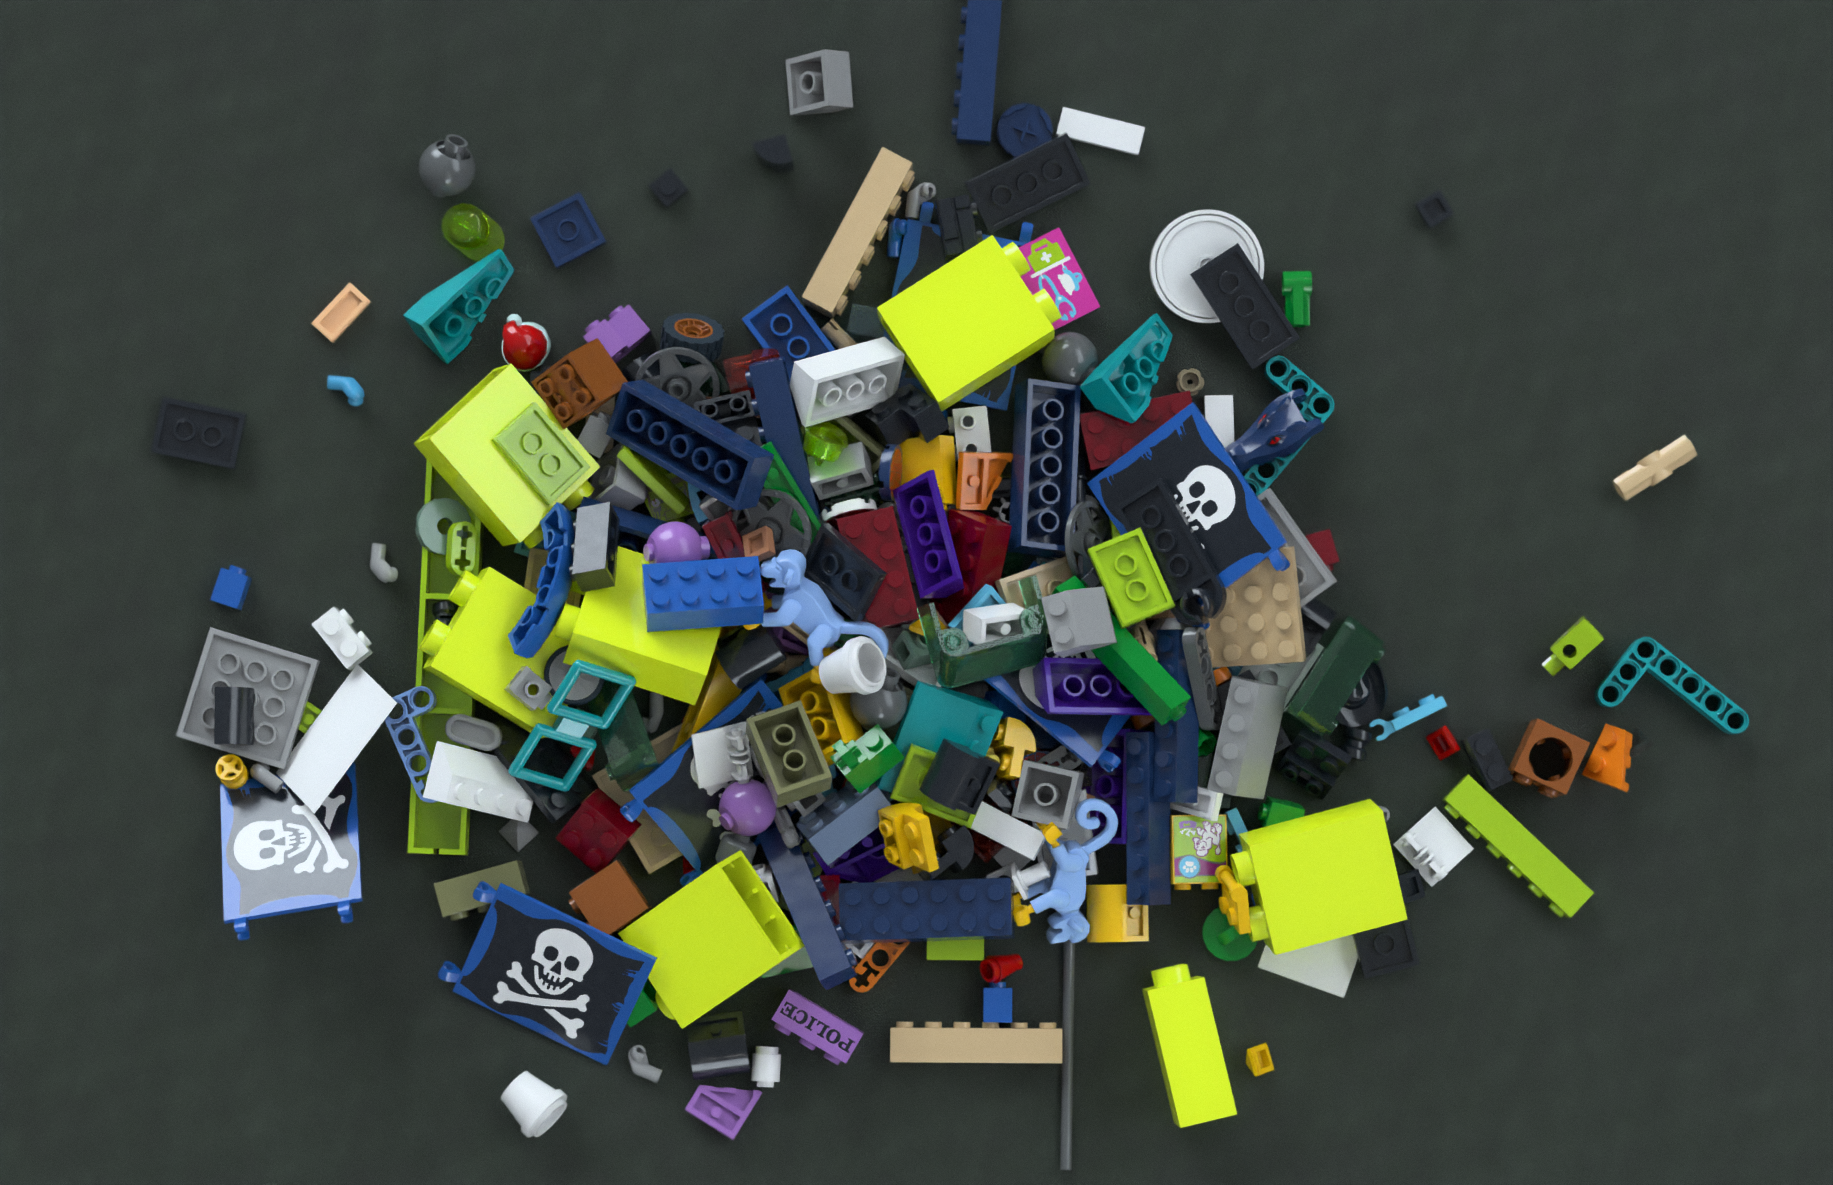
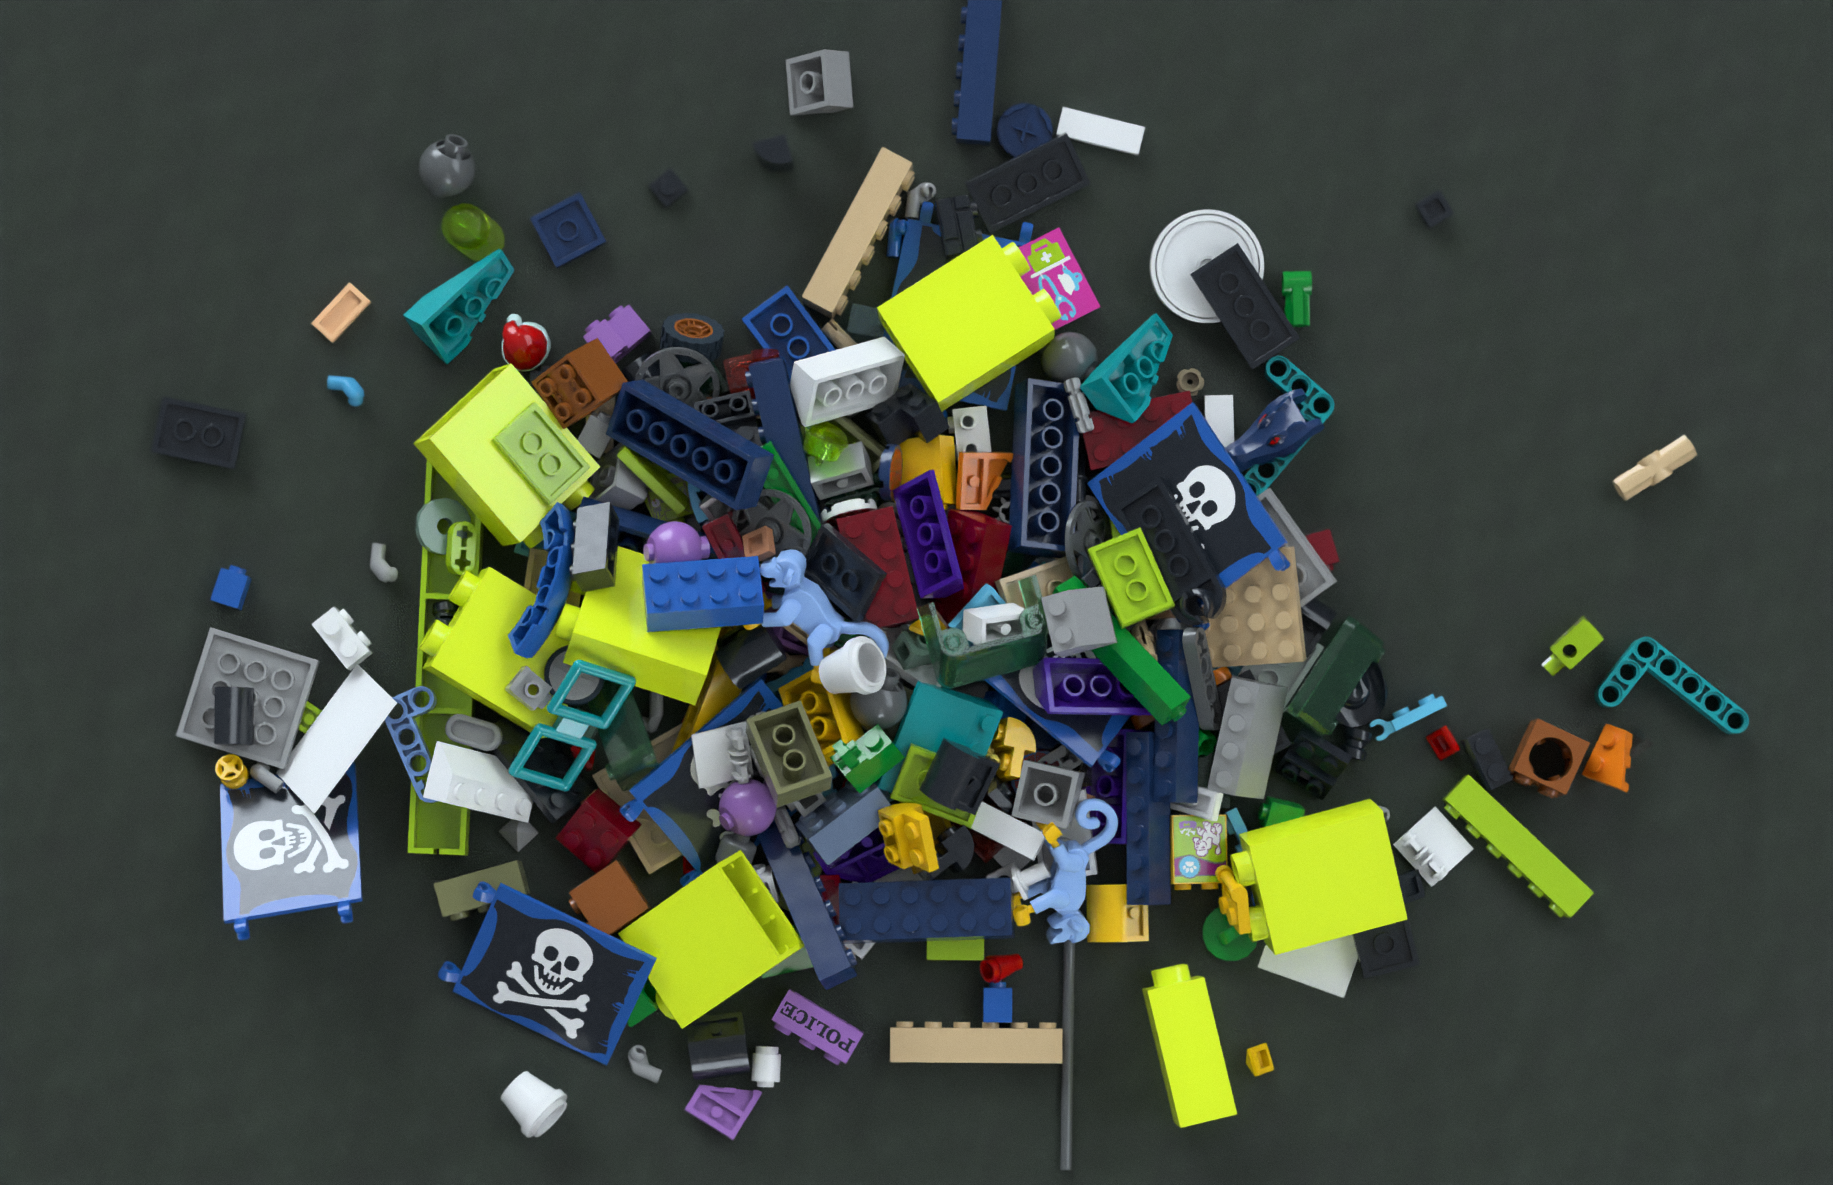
(893, 951): orange beam -> none
(1078, 405): none -> light grey axle

